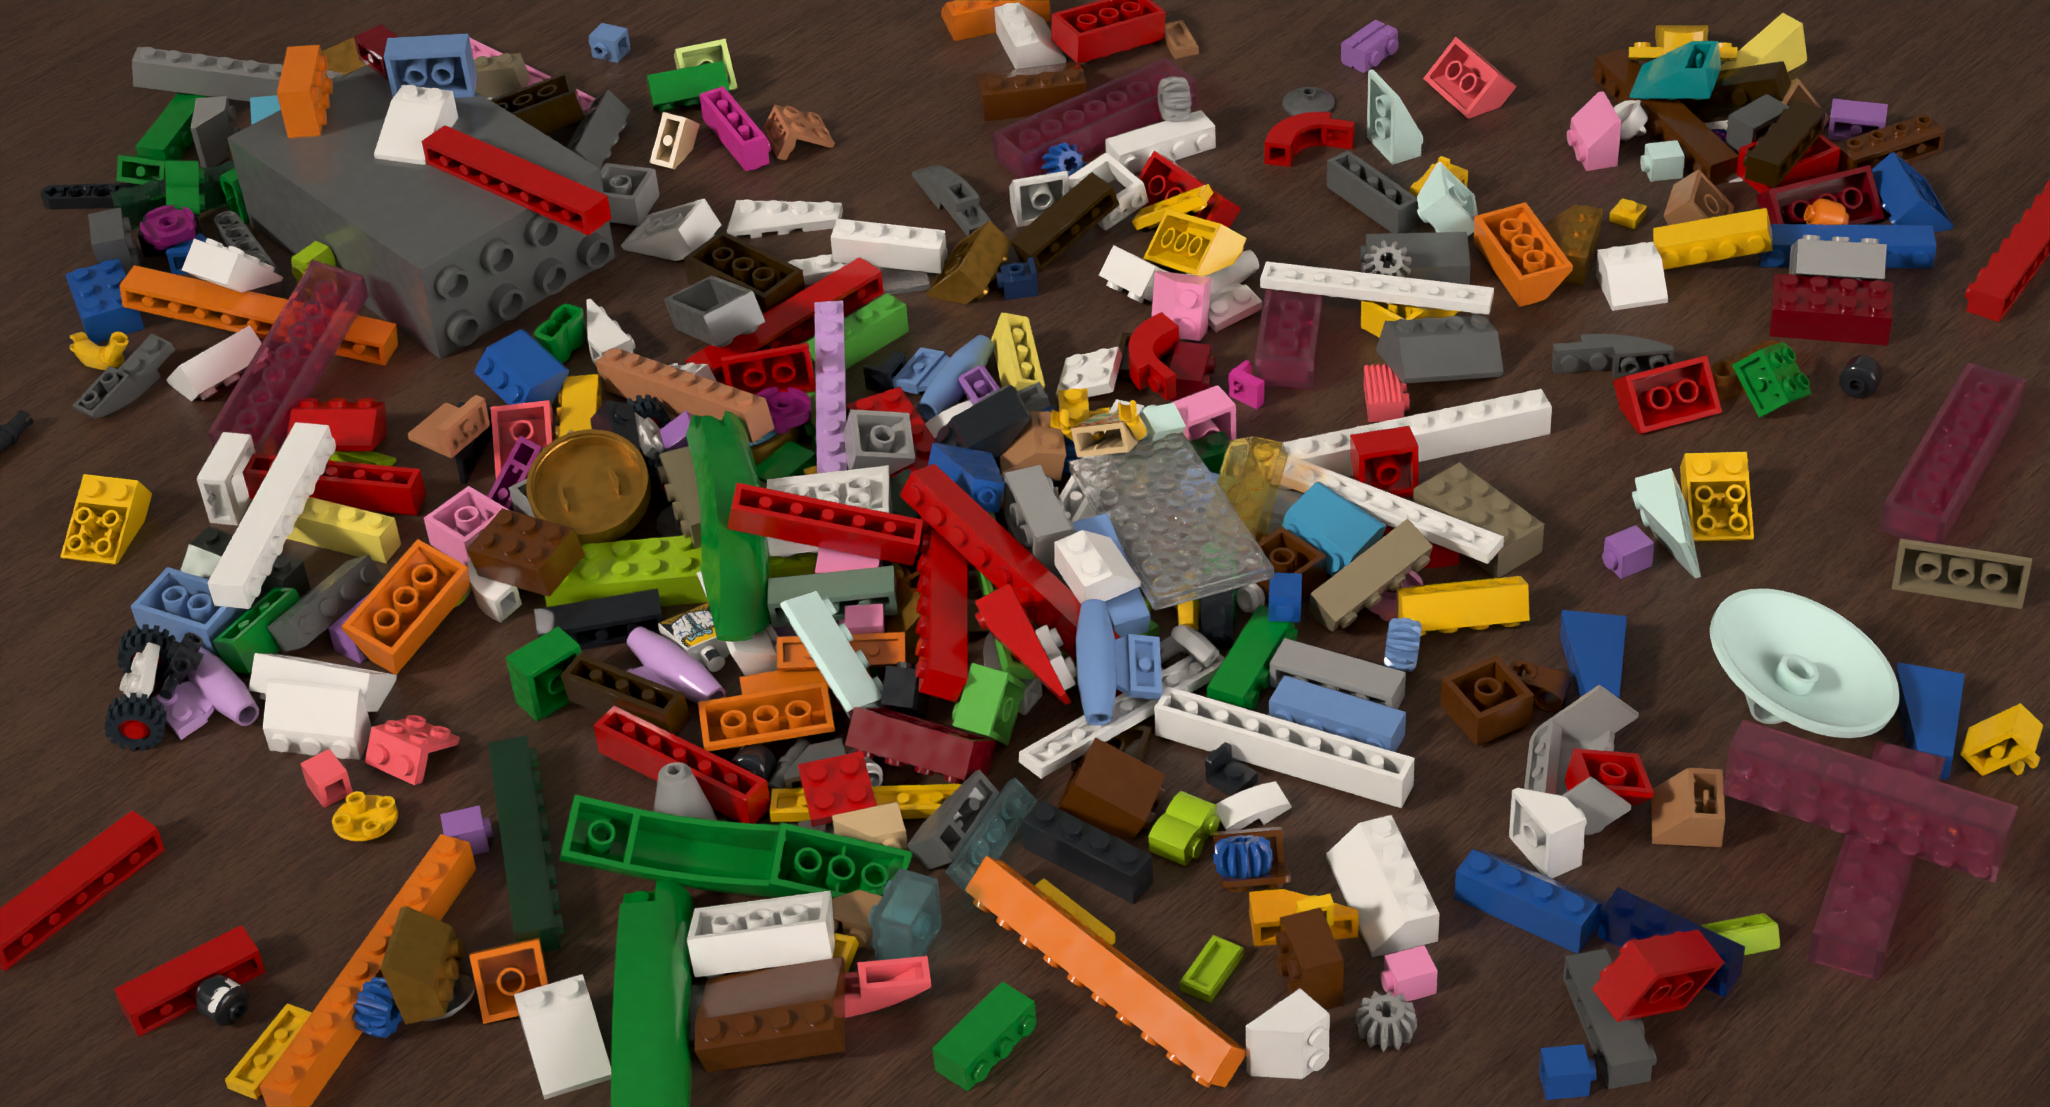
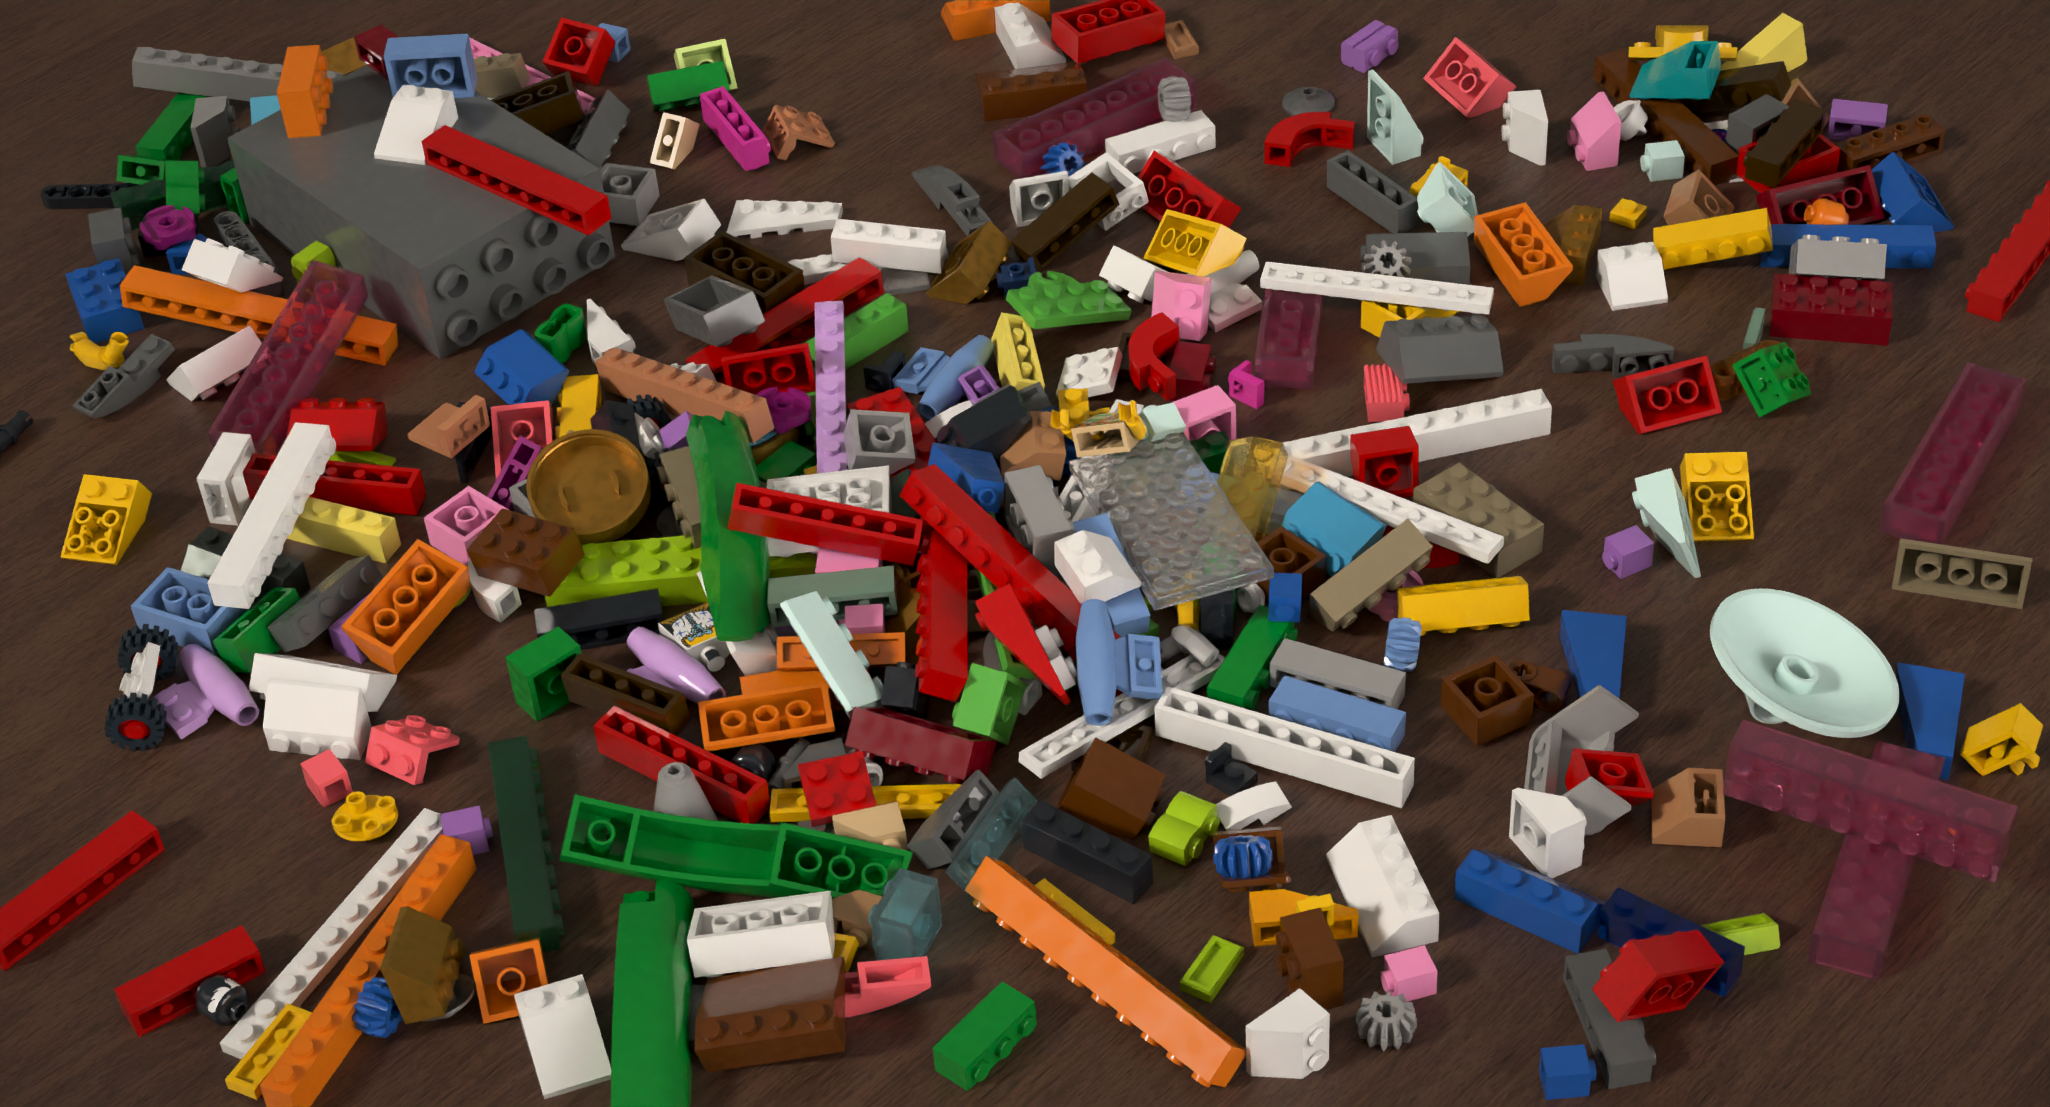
(183, 657): black piece -> none
(338, 932): none -> white plate
(580, 50): none -> red brick
(1066, 302): none -> bright green plate
(1190, 200): yellow plate -> none
(1526, 125): none -> white slope
(1755, 328): none -> sand green tile
(1863, 374): black head -> none

